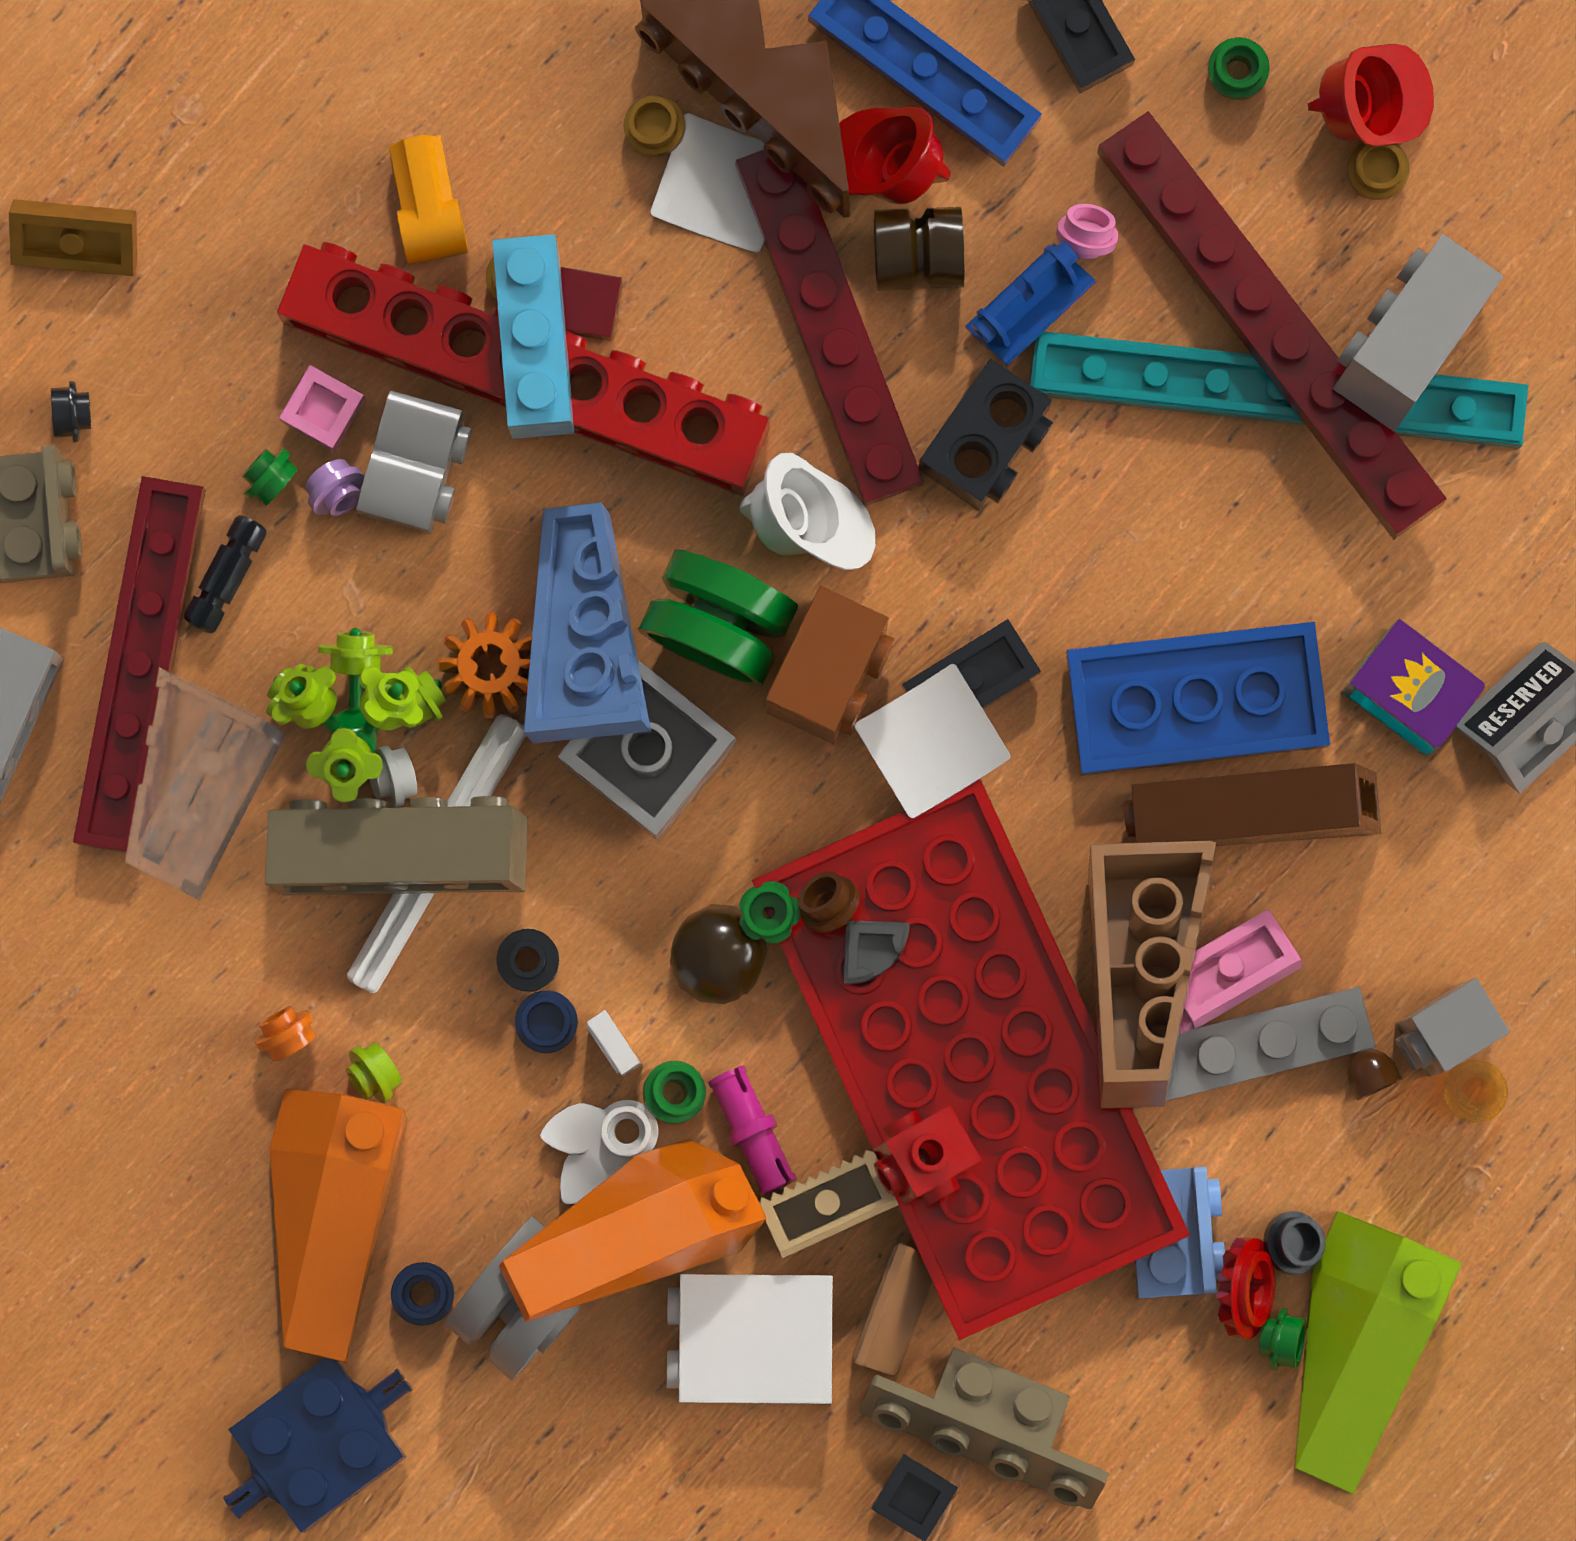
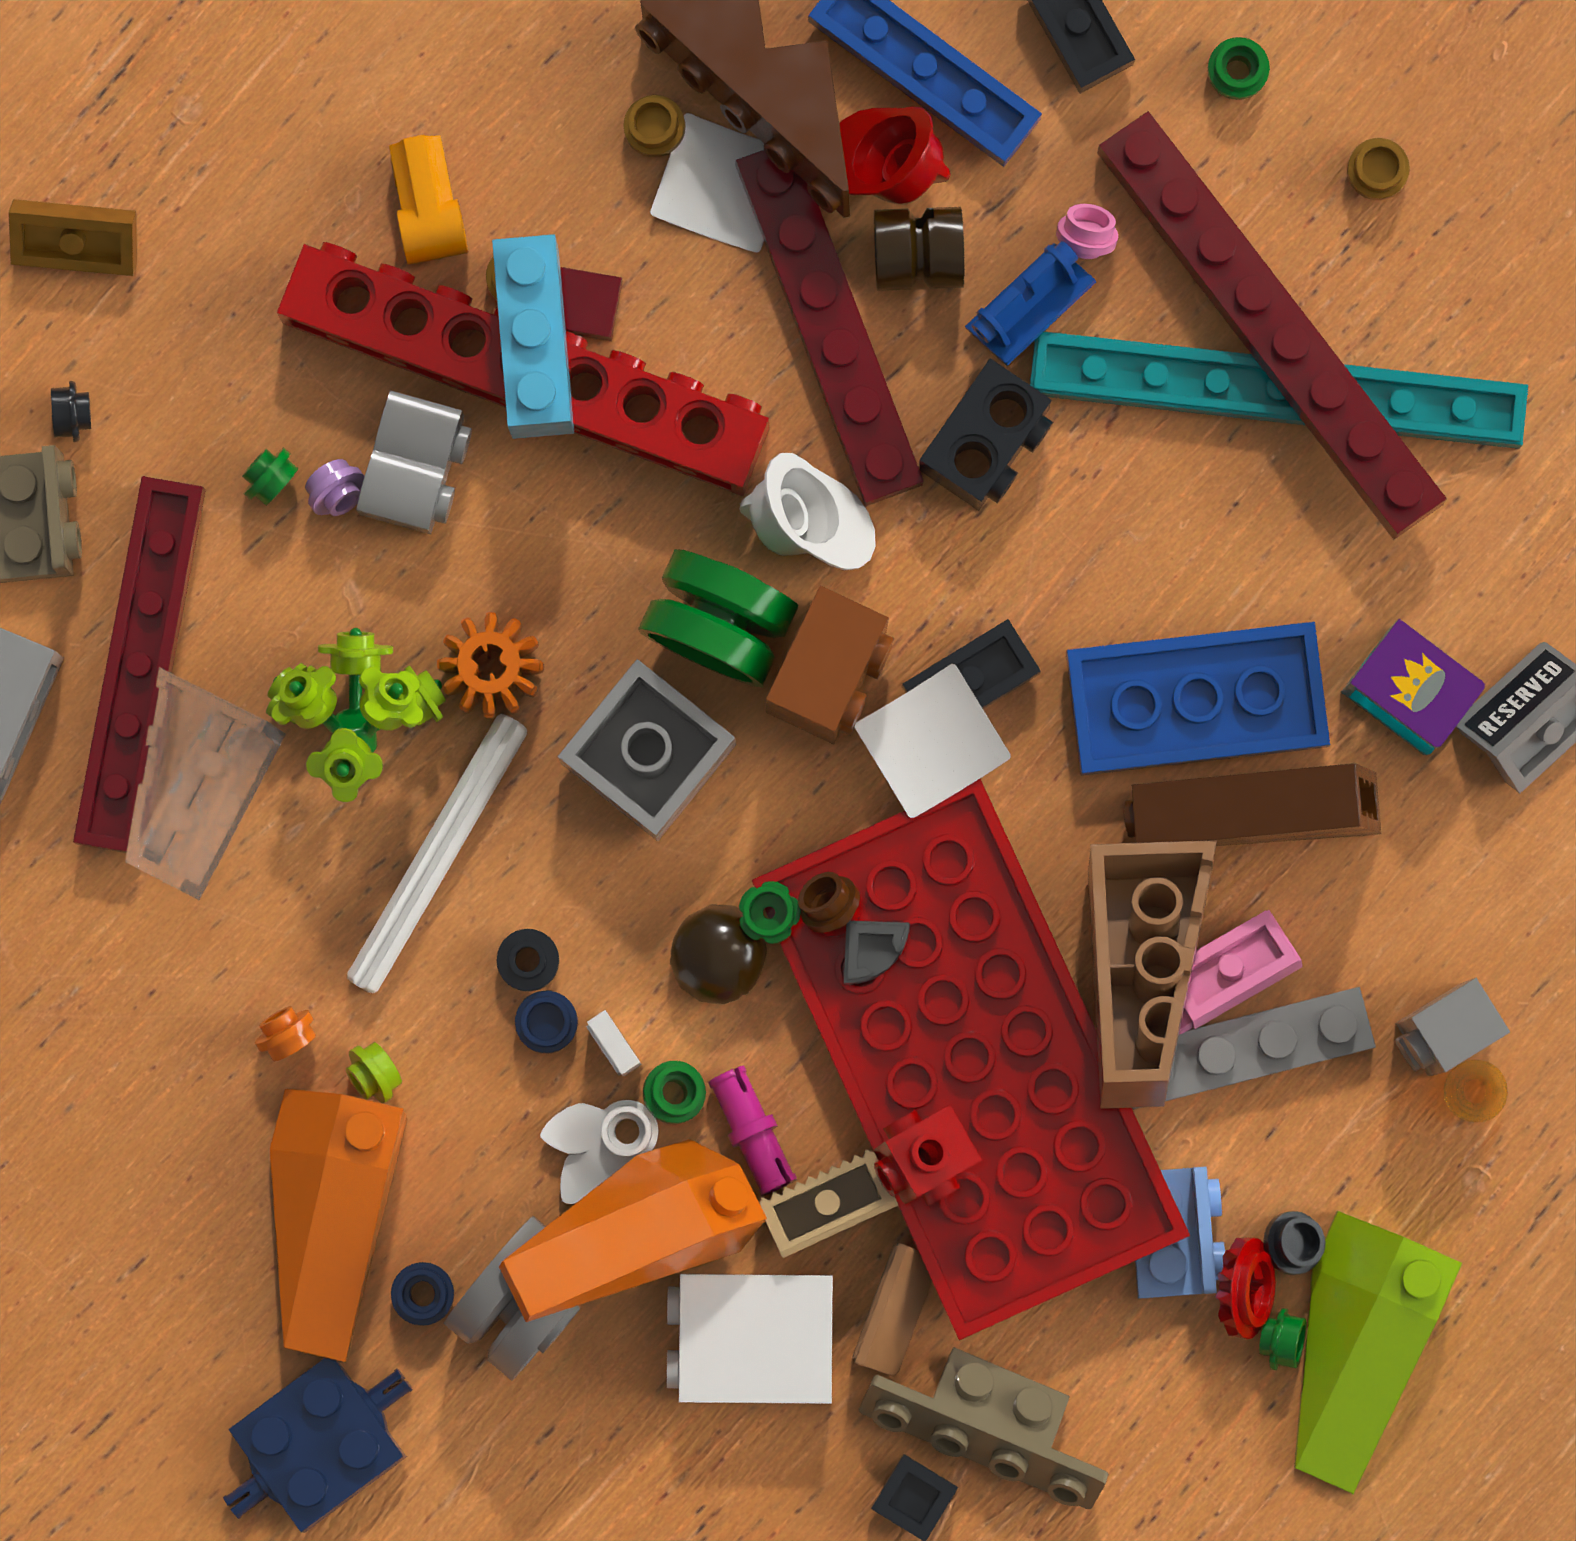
(225, 574): black axle -> none
(322, 408): bright pink plate -> none
(397, 777): white plate -> none
(397, 848): dark tan brick -> none
(582, 644): medium blue wing -> none
(1371, 1072): reddish brown hinge -> none
(1376, 96): red piece -> none
(1414, 330): light grey brick -> none

